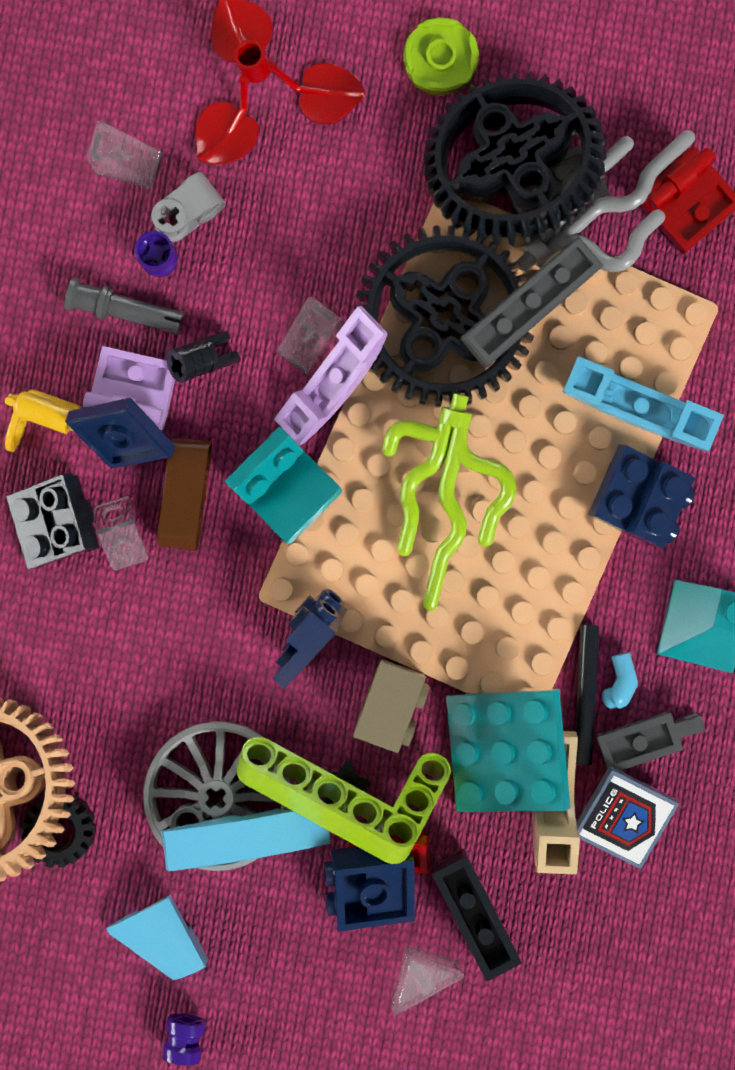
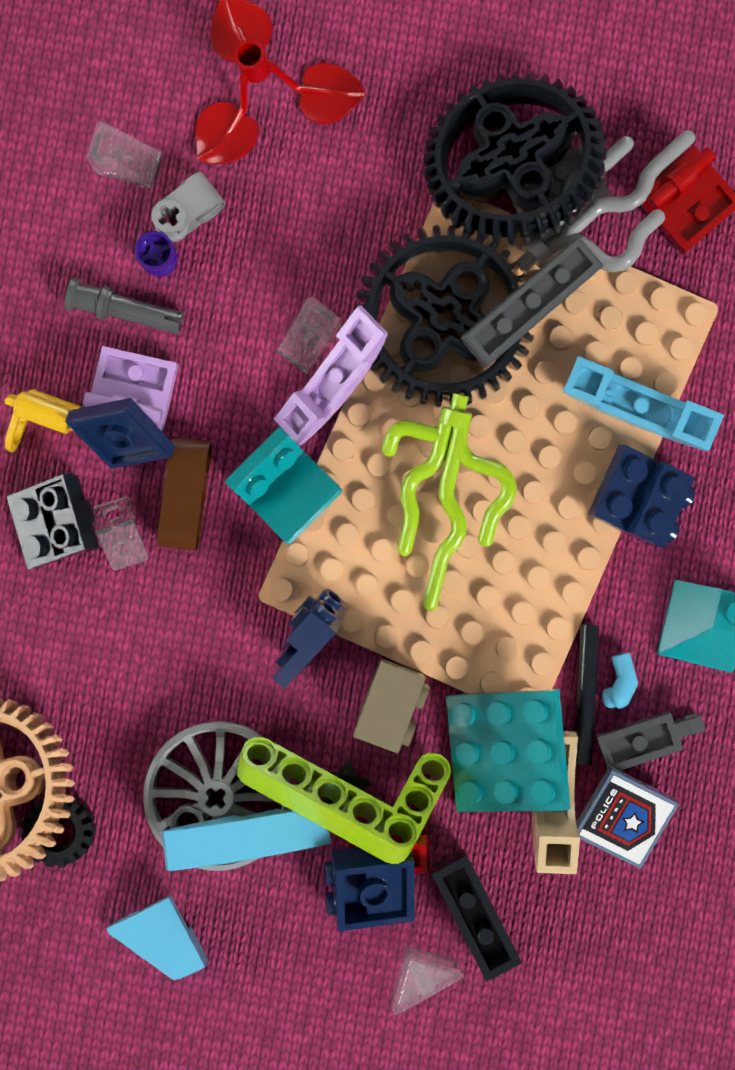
(183, 1039): dark purple wheel -> none
(200, 358): black hinge -> none
(440, 56): lime tile -> none

